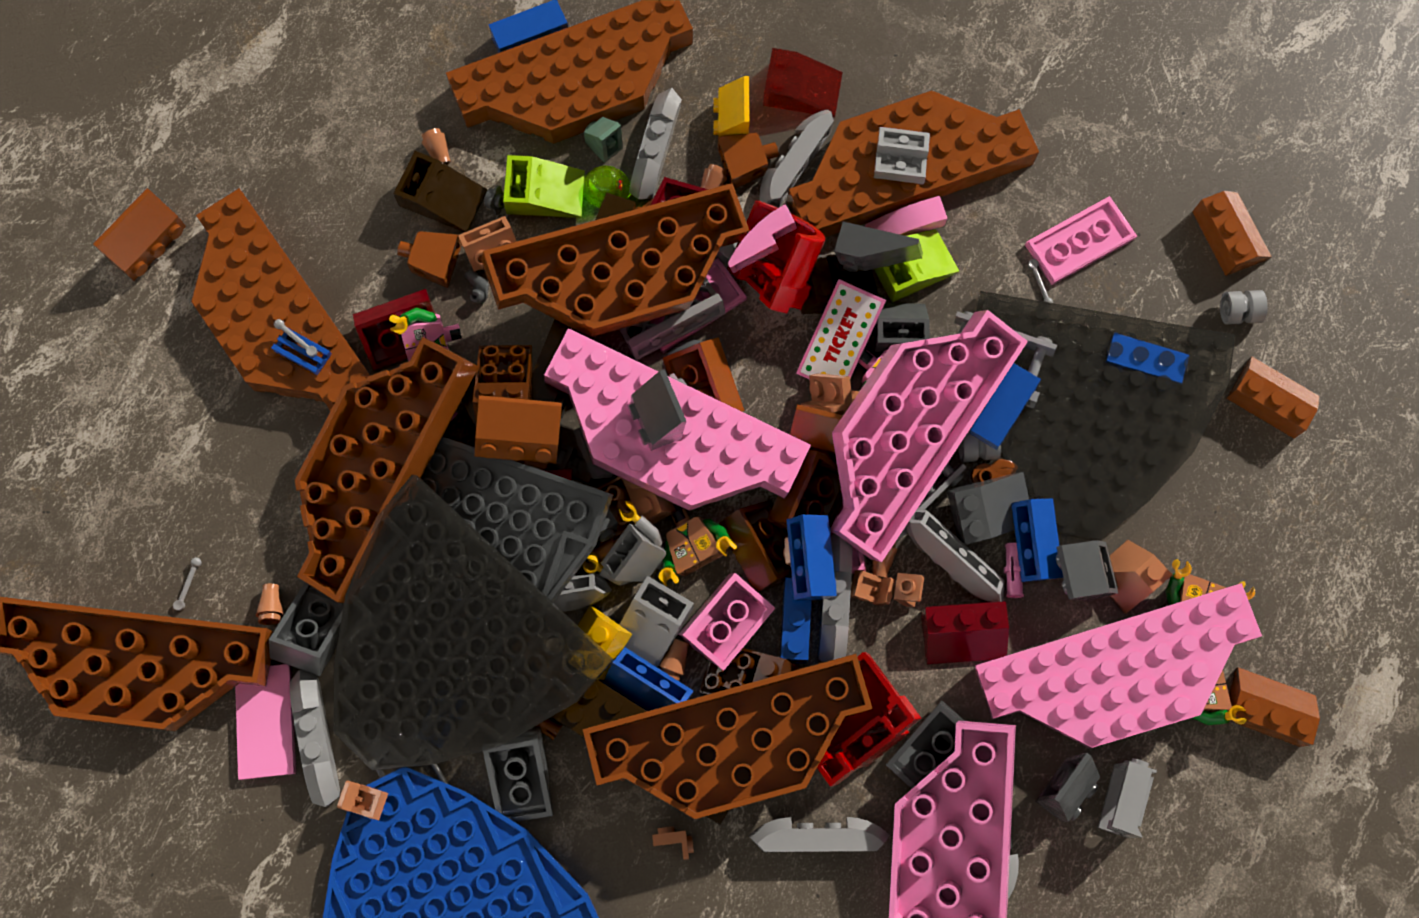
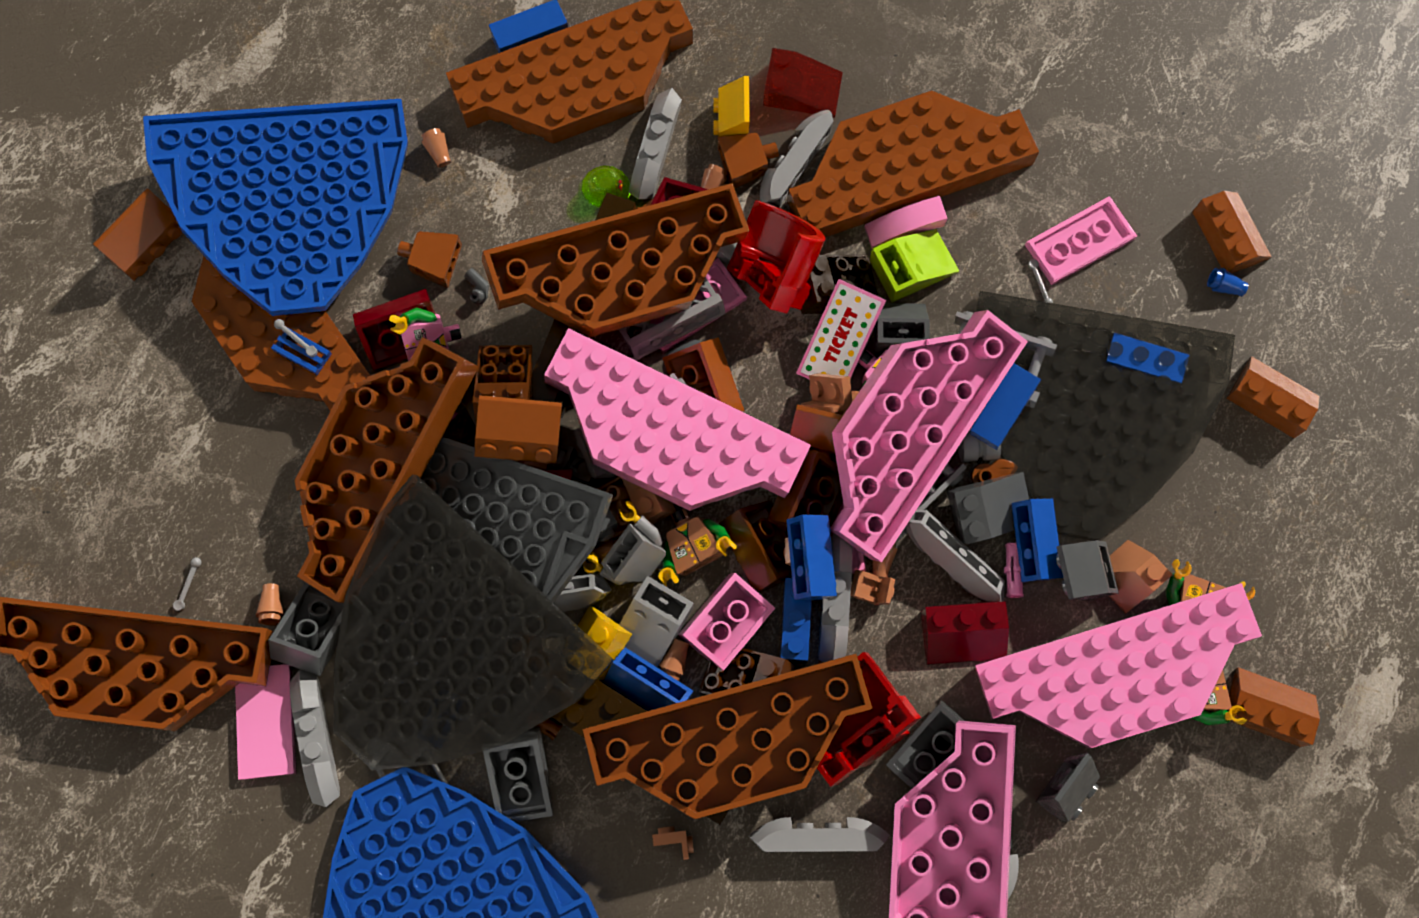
(282, 193): none -> blue piece
(362, 800): nougat bracket -> none
(439, 192): dark brown slope -> none
(486, 237): nougat brick -> none
(494, 199): dark grey plate -> none
(542, 188): lime slope -> none
(604, 138): sand green slope -> none
(657, 412): dark grey slope -> none
(762, 238): bright pink slope -> none
(872, 248): dark grey slope -> none
(901, 155): light grey slope -> none
(908, 589): nougat bracket -> none
(1126, 798): light grey window -> none
(1225, 282): none -> blue cone
(1241, 307): light grey wheel -> none

